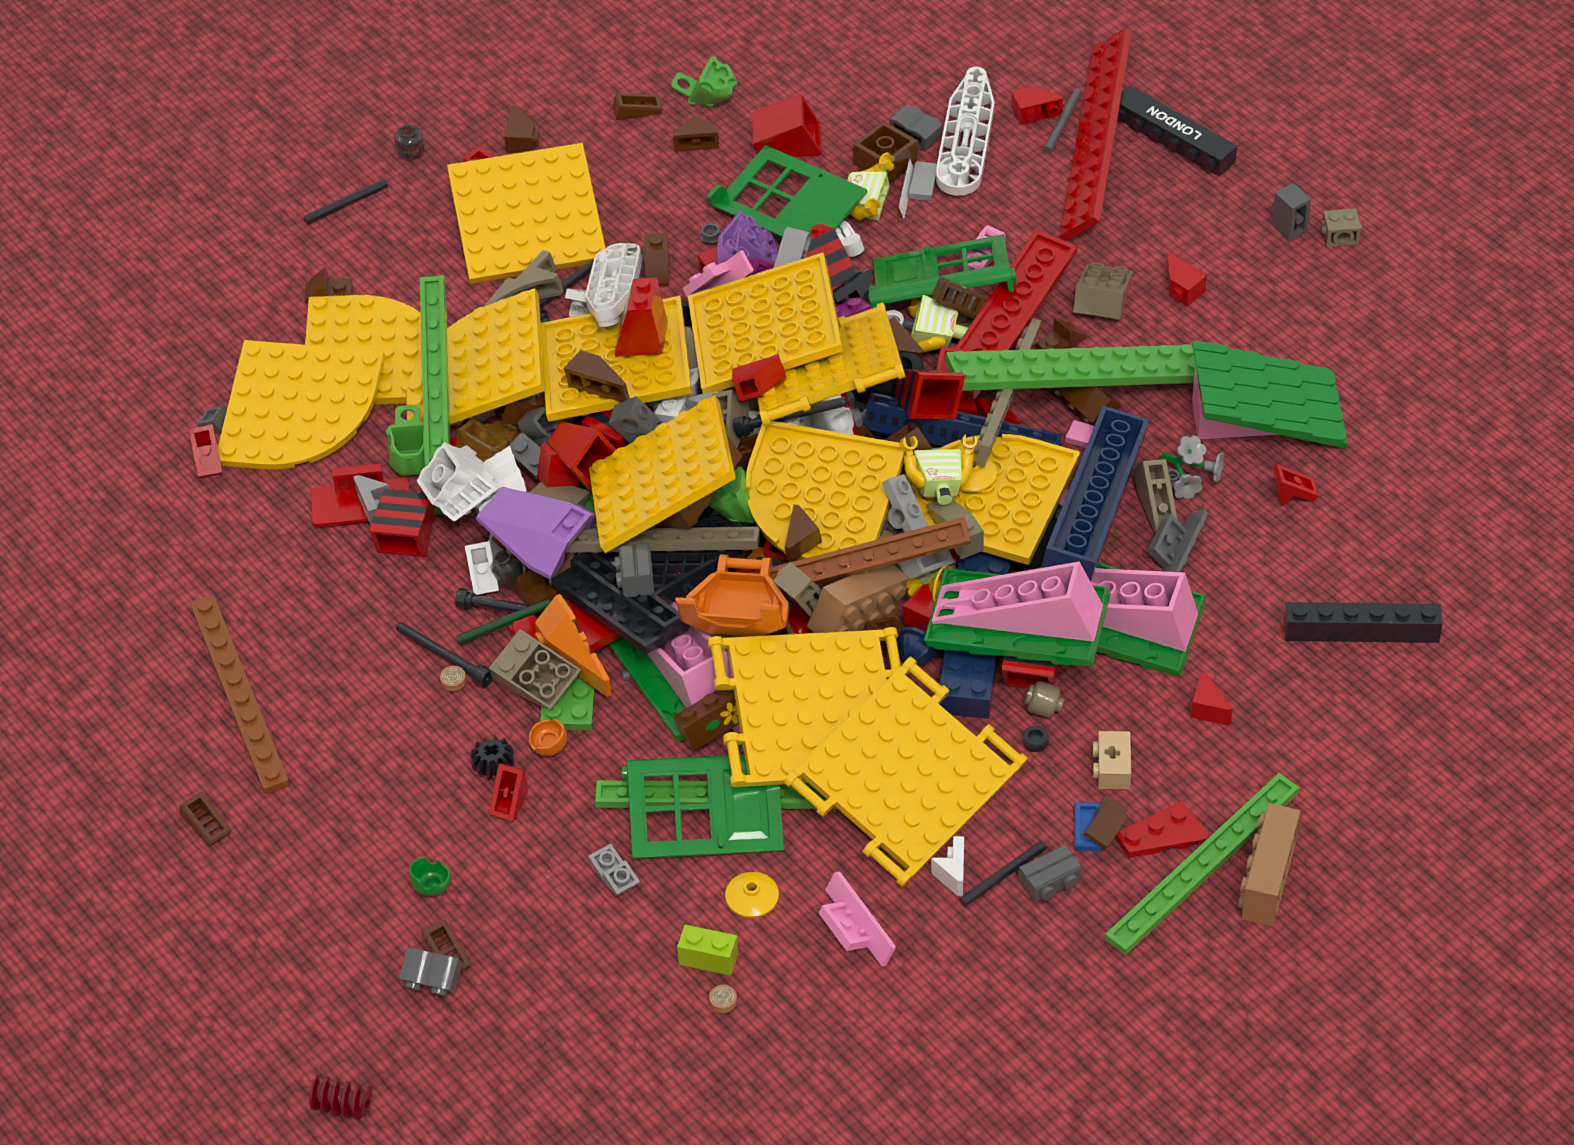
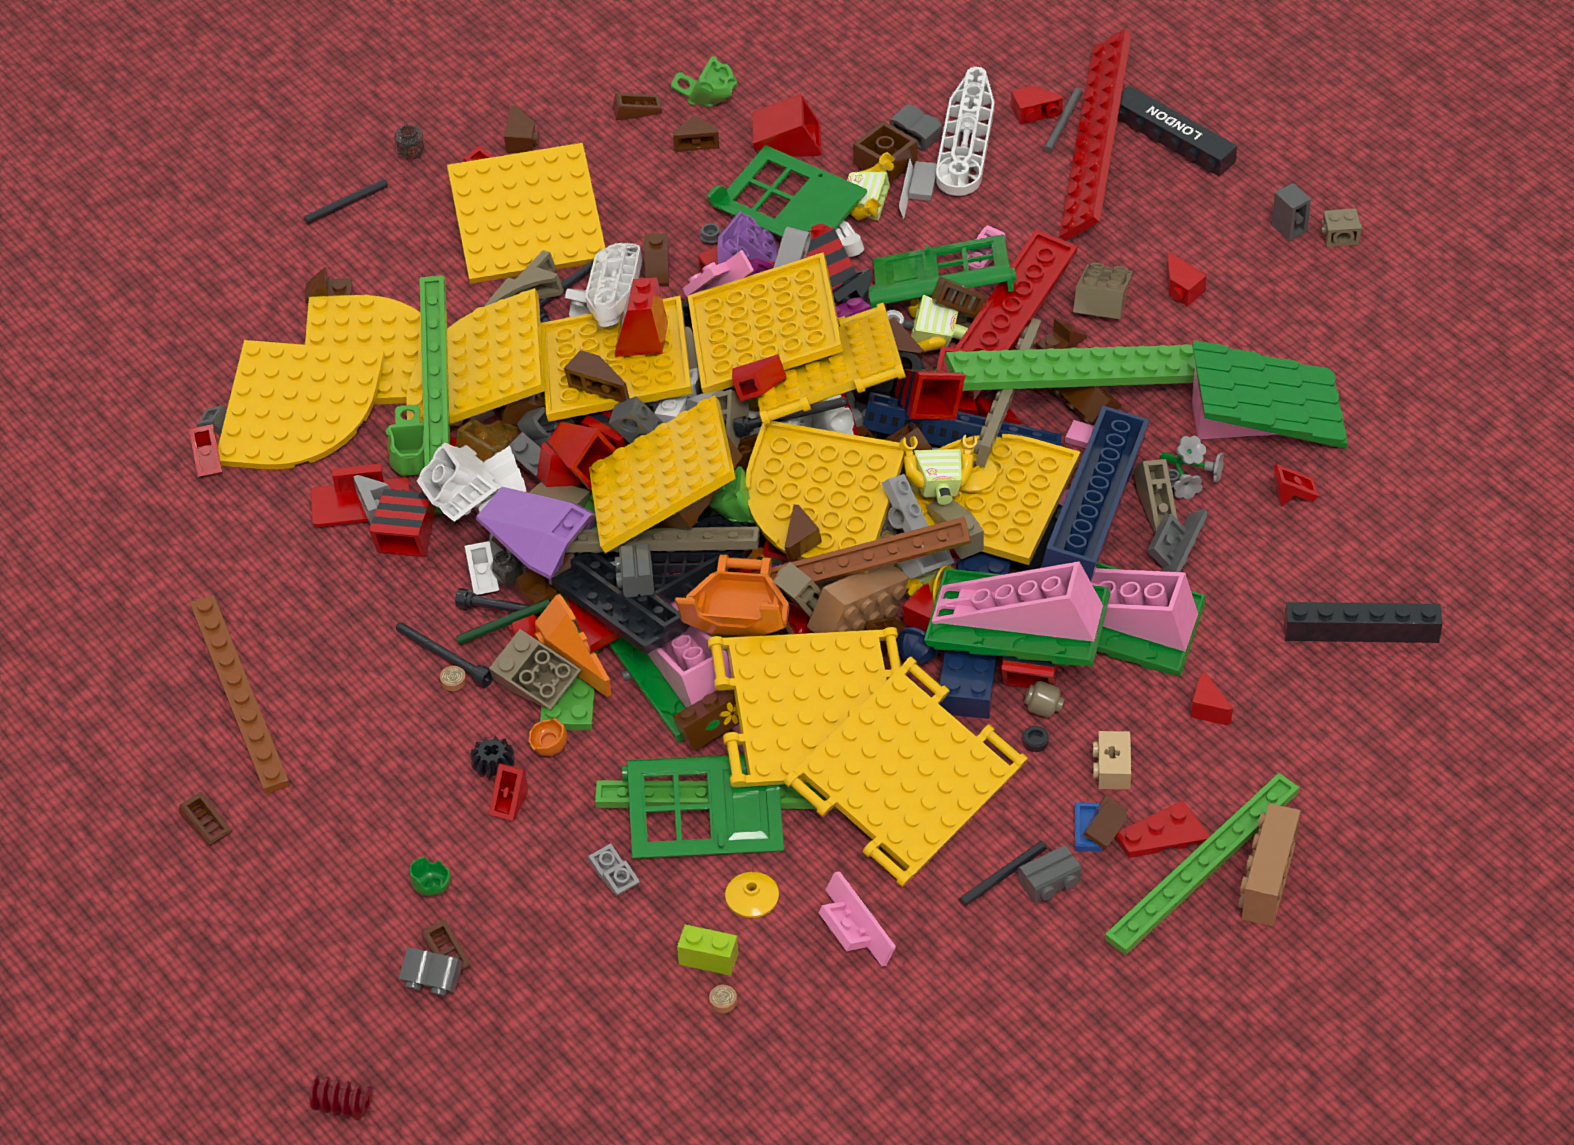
(950, 869): white slope -> none

